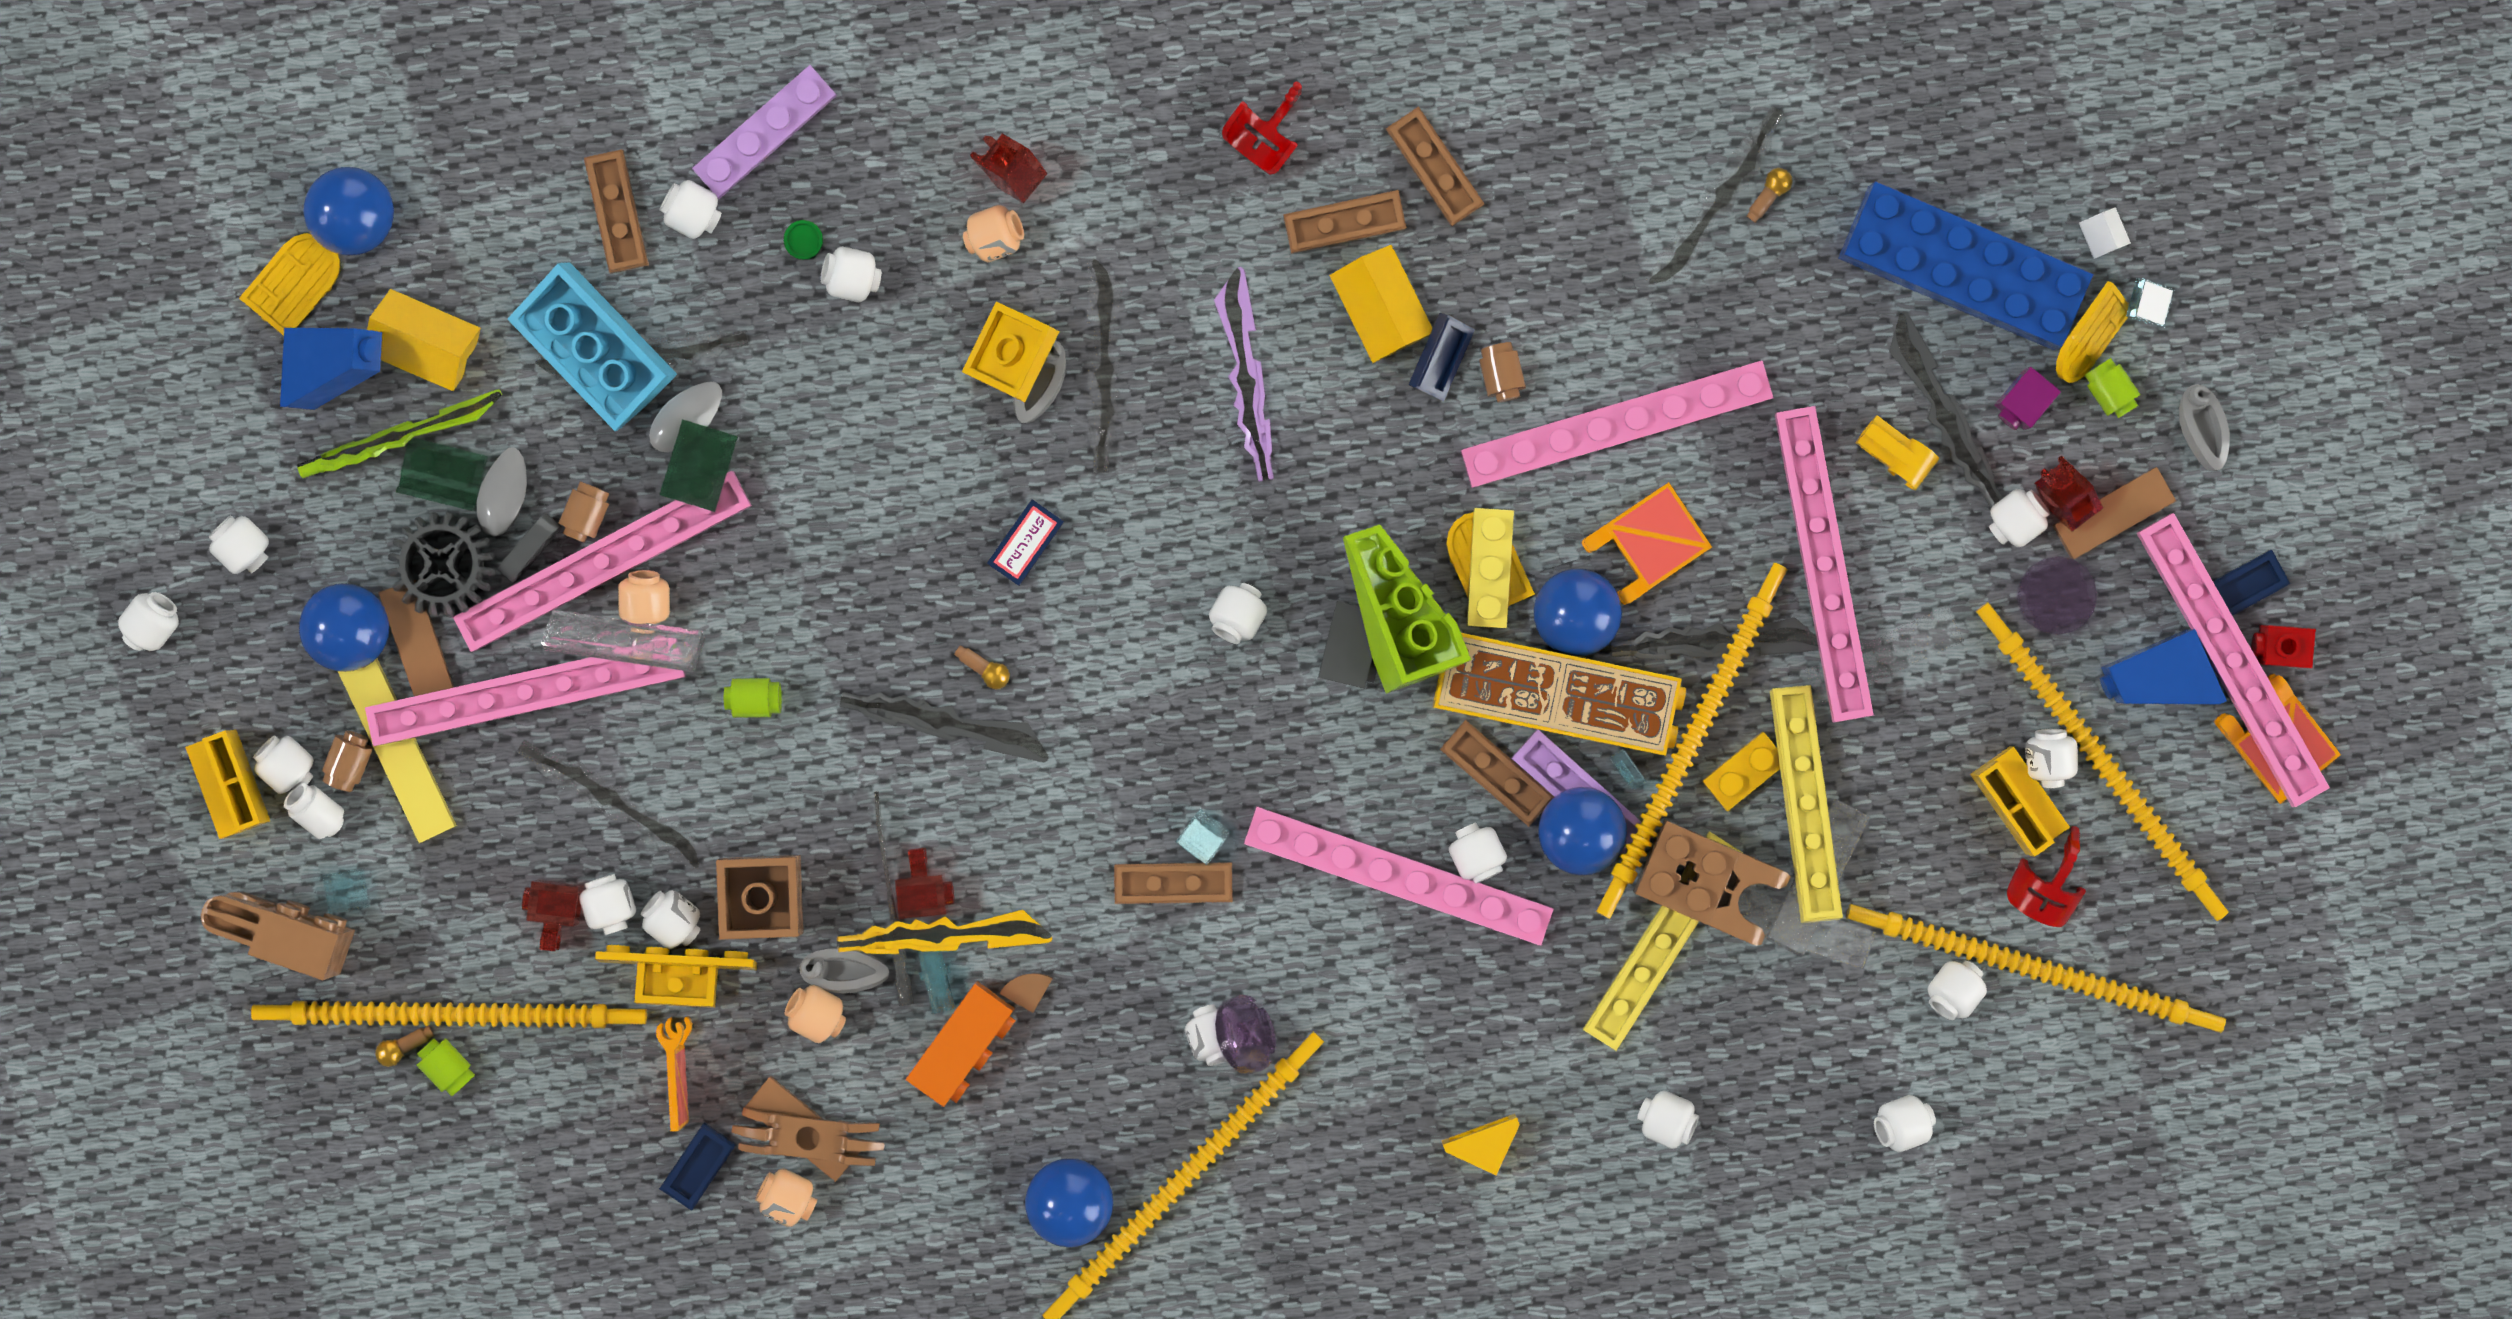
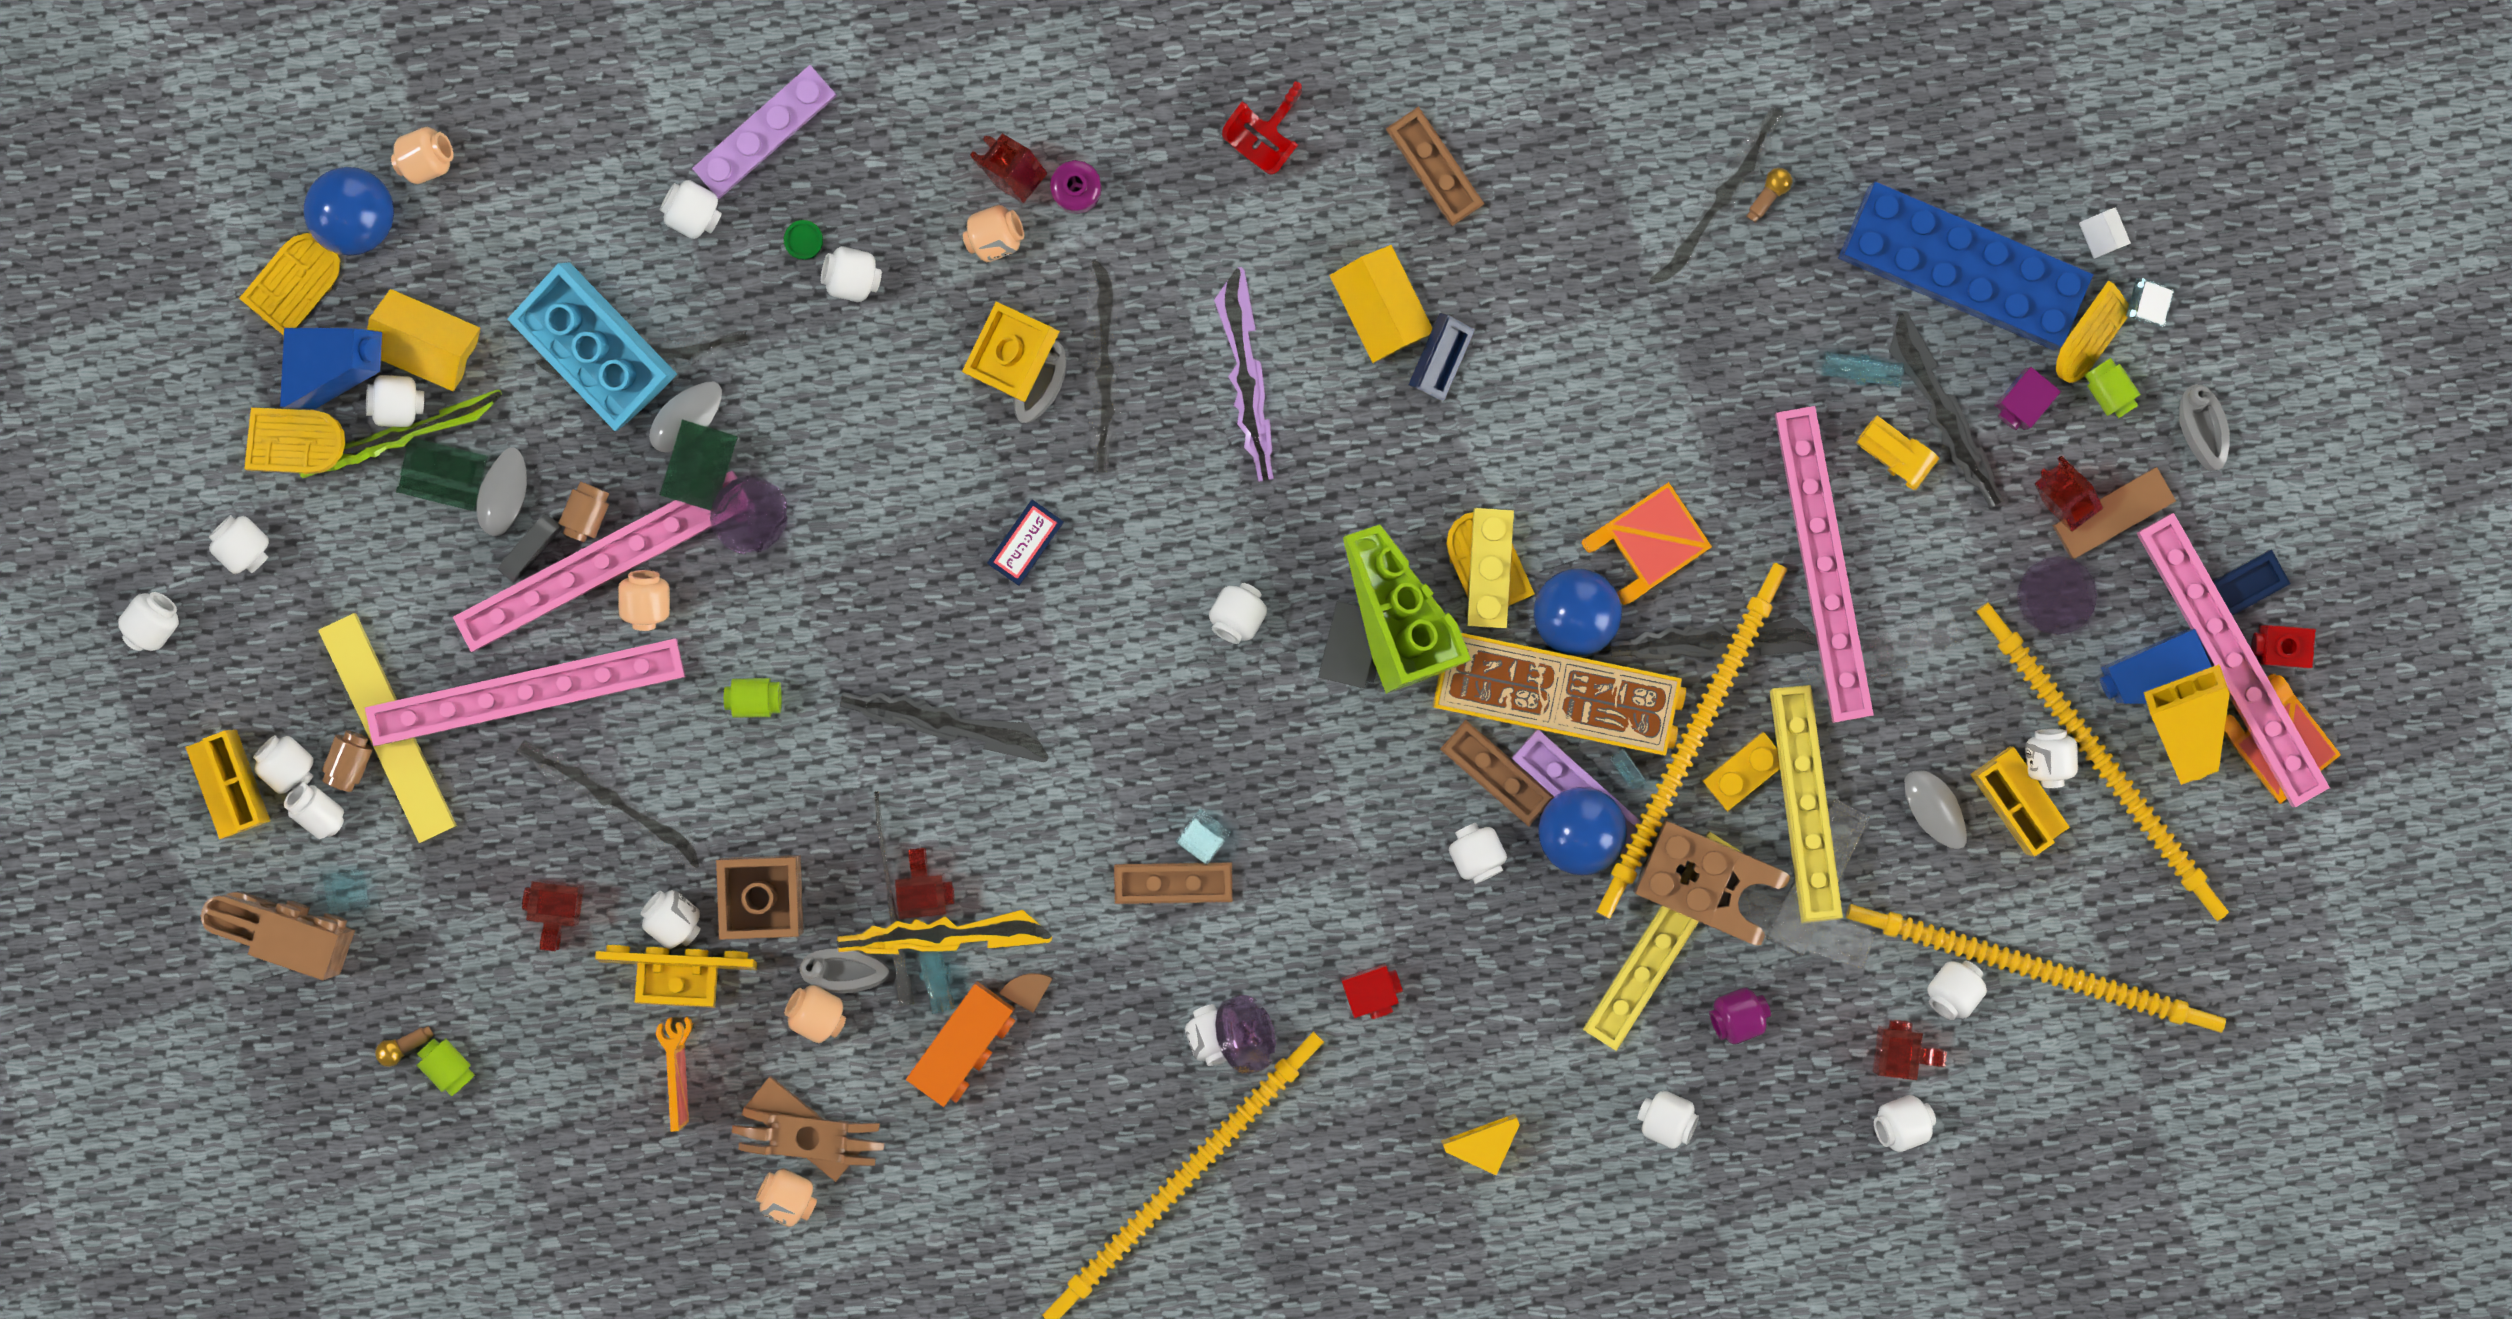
(293, 441): none -> yellow window
(300, 1013): yellow hose -> none
(344, 627): blue piece -> none
(394, 401): none -> white head
(416, 644): medium nougat tile -> none
(422, 155): none -> light nougat head
(428, 577): dark grey gear -> none
(607, 904): white head -> none
(616, 211): medium nougat tile -> none
(623, 640): clear plate -> none
(697, 1166): dark blue tile -> none
(749, 514): none -> clear purple tile
(993, 674): piece -> none
(1069, 1202): blue piece -> none
(1089, 191): none -> magenta head
(1344, 221): medium nougat tile -> none
(1372, 991): none -> red brick
(1398, 876): bright pink plate -> none
(1502, 372): medium nougat brick -> none
(1617, 424): bright pink plate -> none
(1740, 1016): none -> magenta head
(1862, 369): none -> clear light blue pin
(1900, 1051): none -> clear red brick
(1935, 808): none -> light grey arm
(2019, 517): white head -> none
(2029, 903): red helmet -> none
(2192, 721): none -> yellow slope

